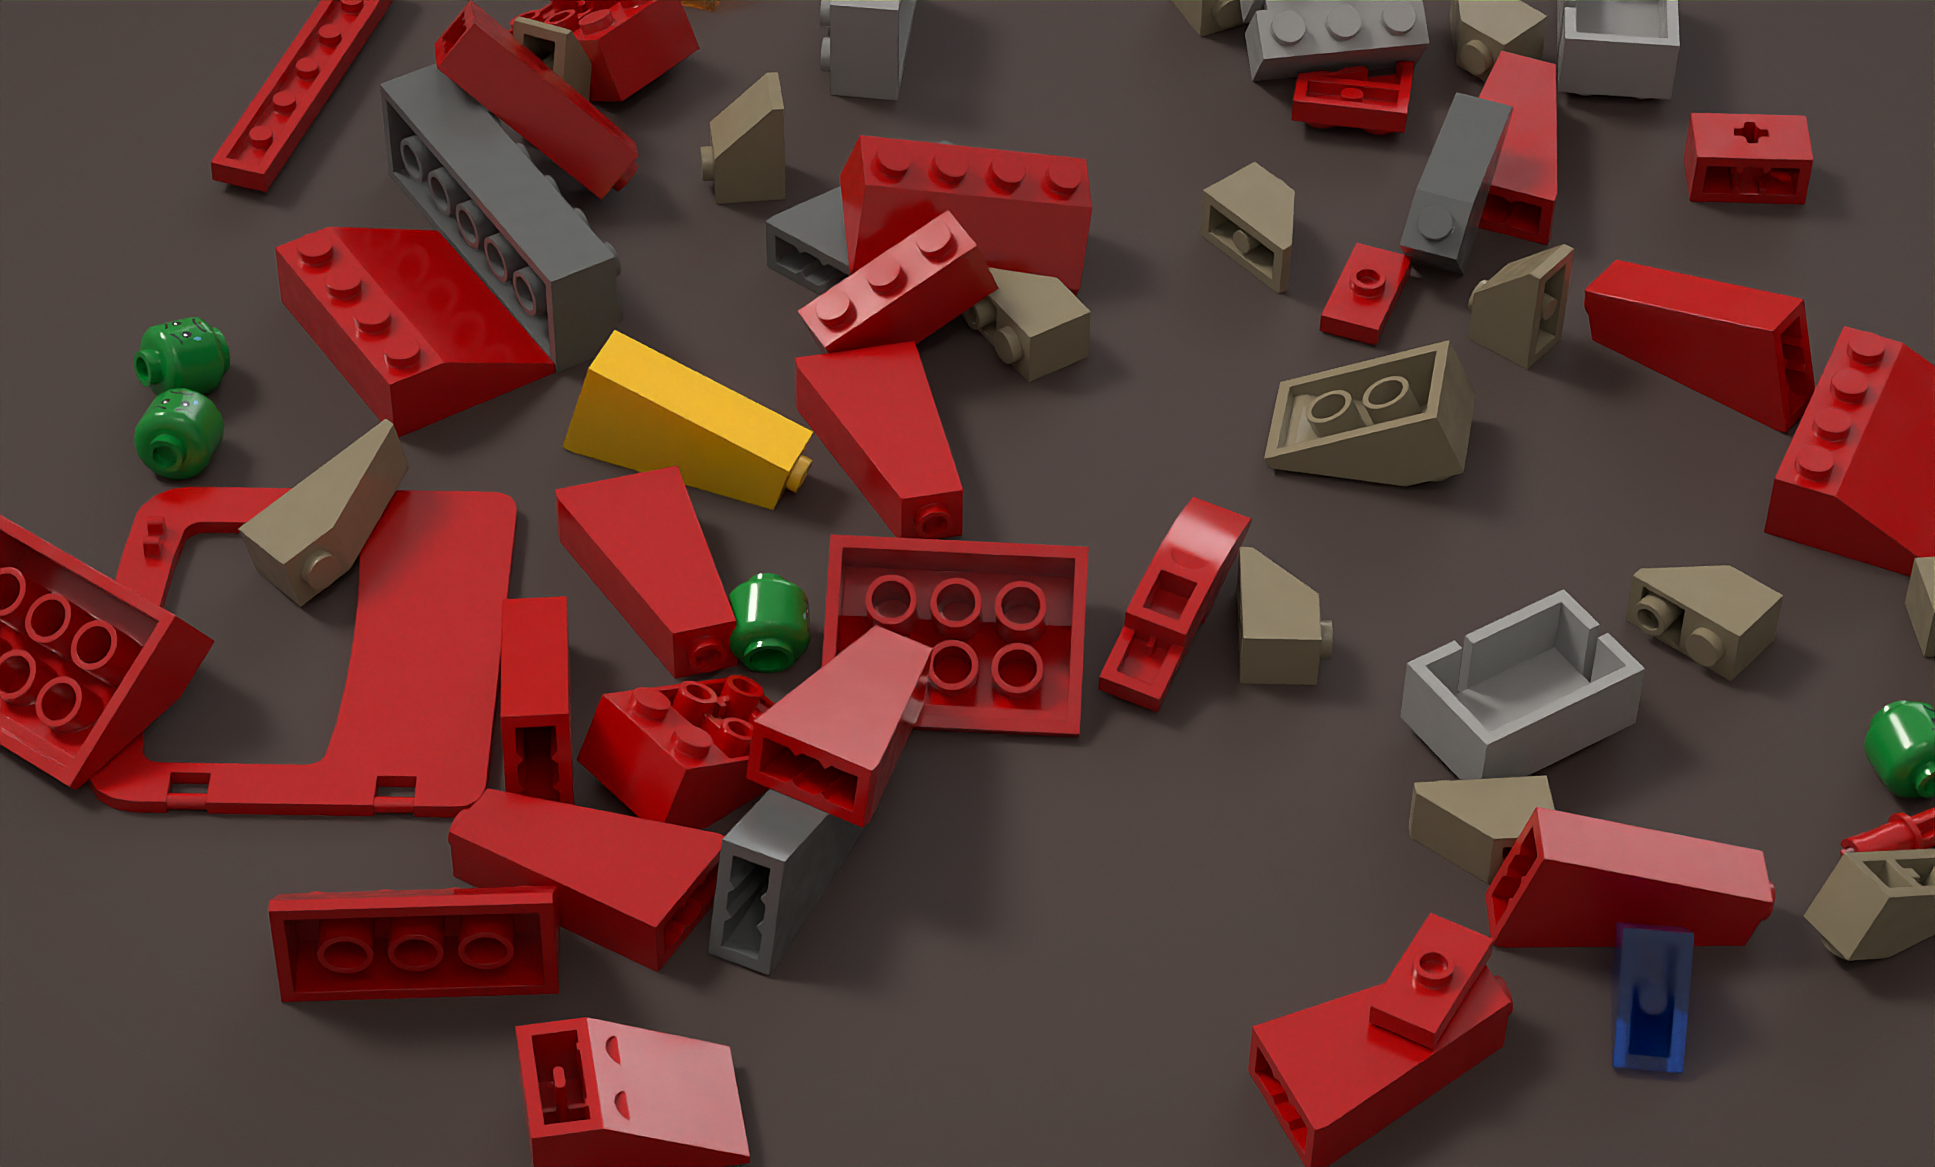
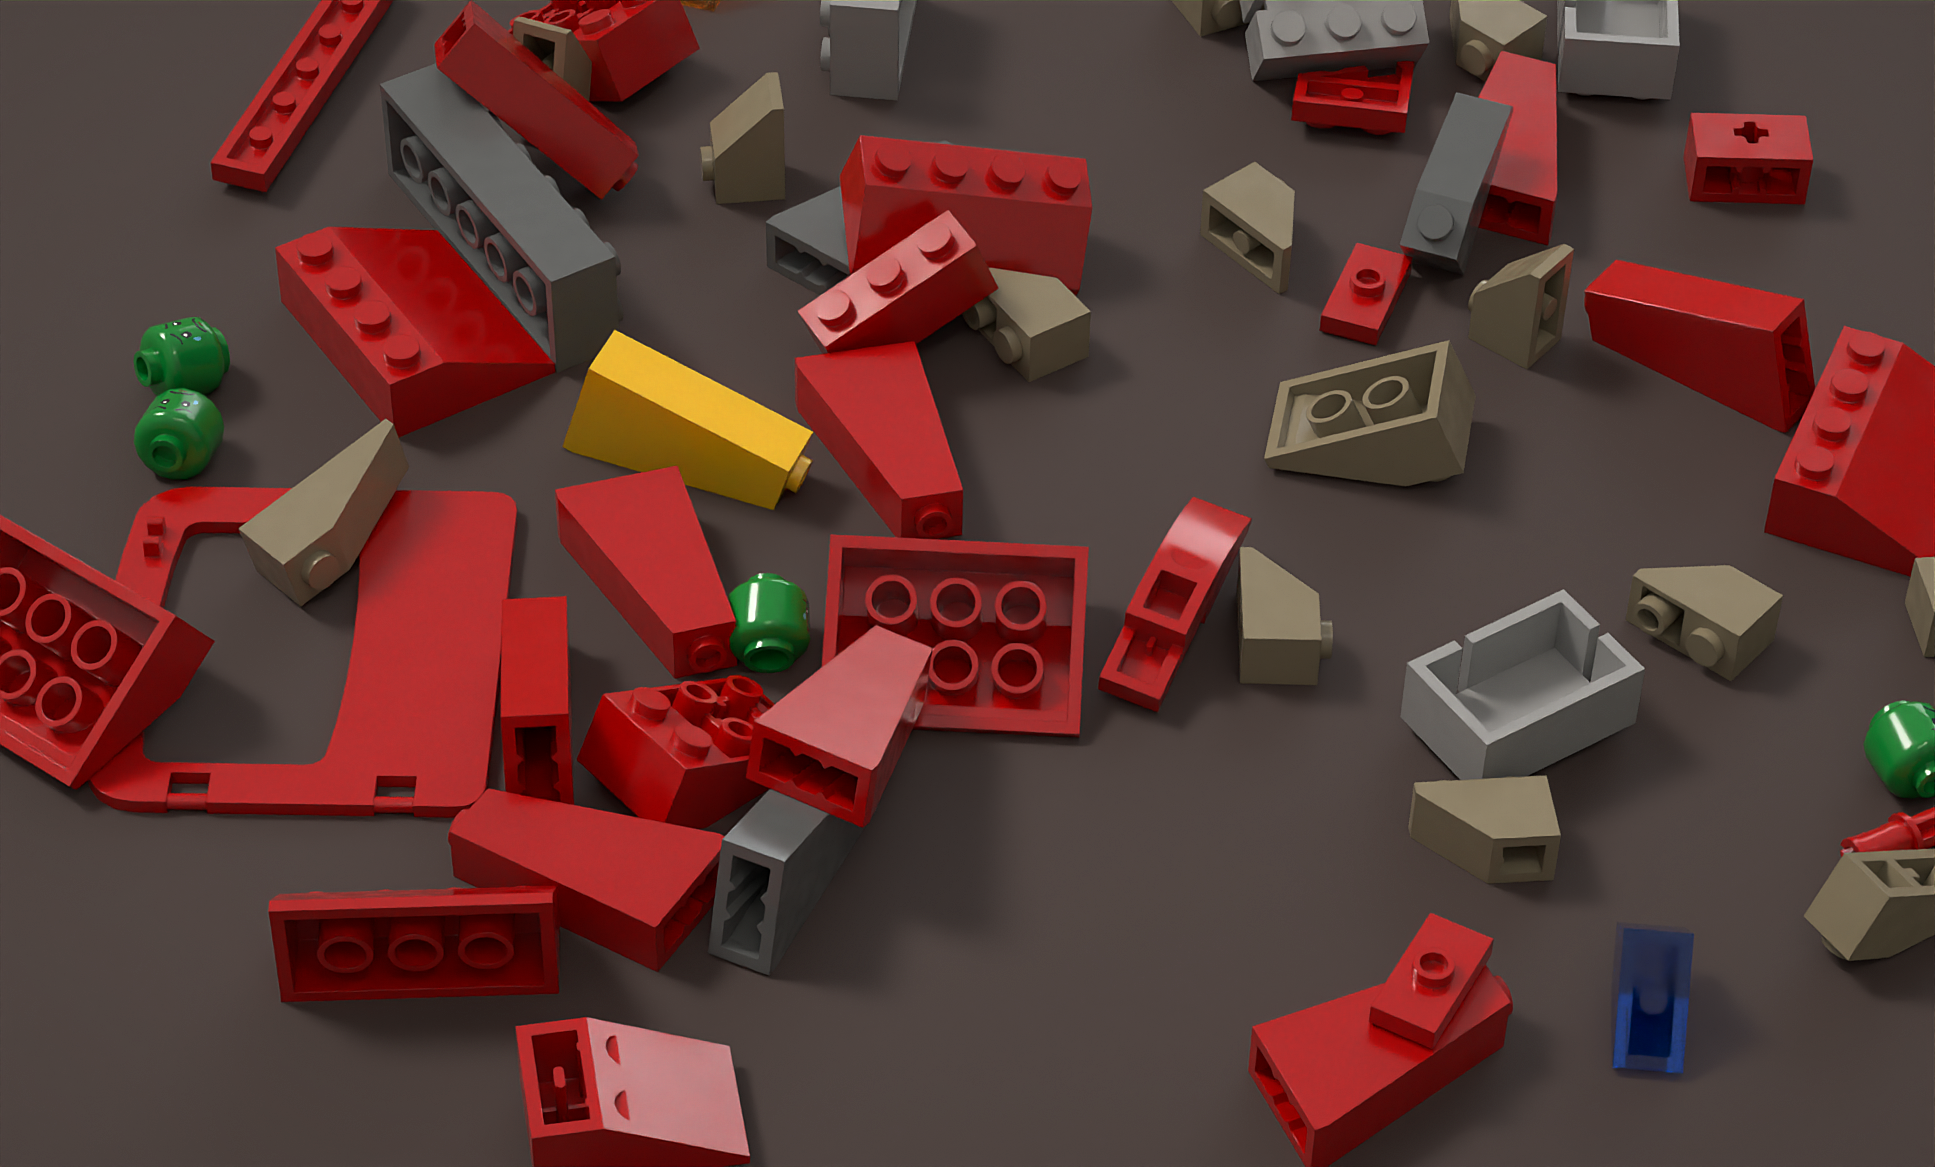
(1584, 874): red slope -> none

